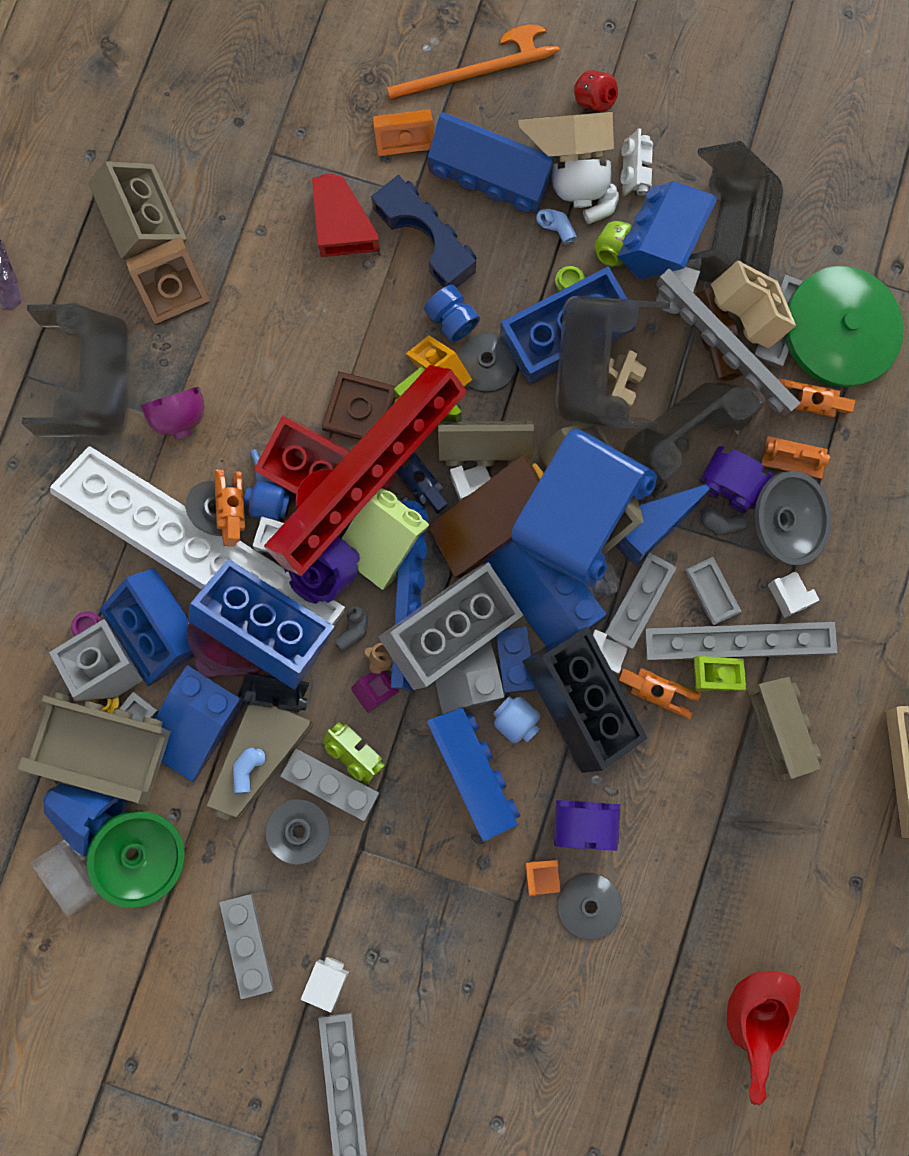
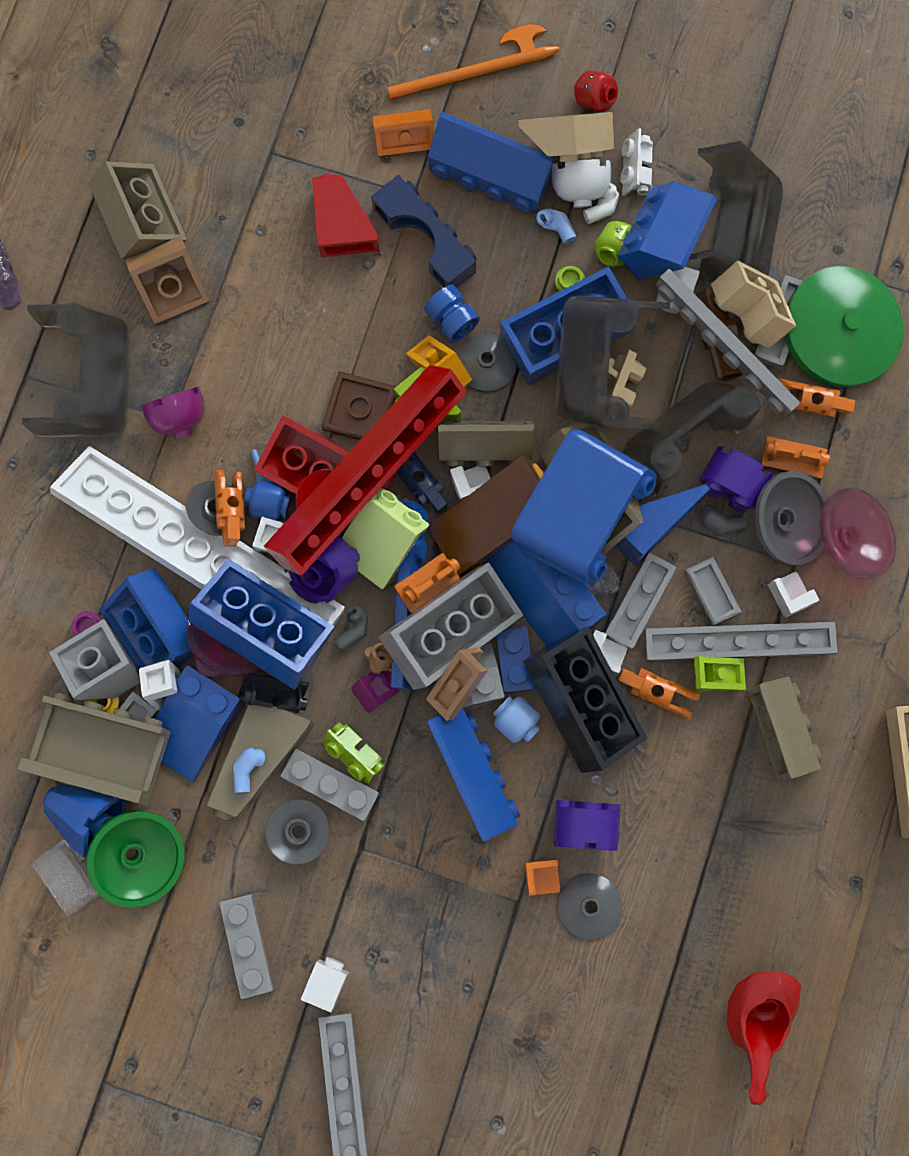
(158, 681): none -> white panel
(428, 581): none -> orange hinge
(457, 683): none -> medium nougat panel
(858, 533): none -> clear pink dish

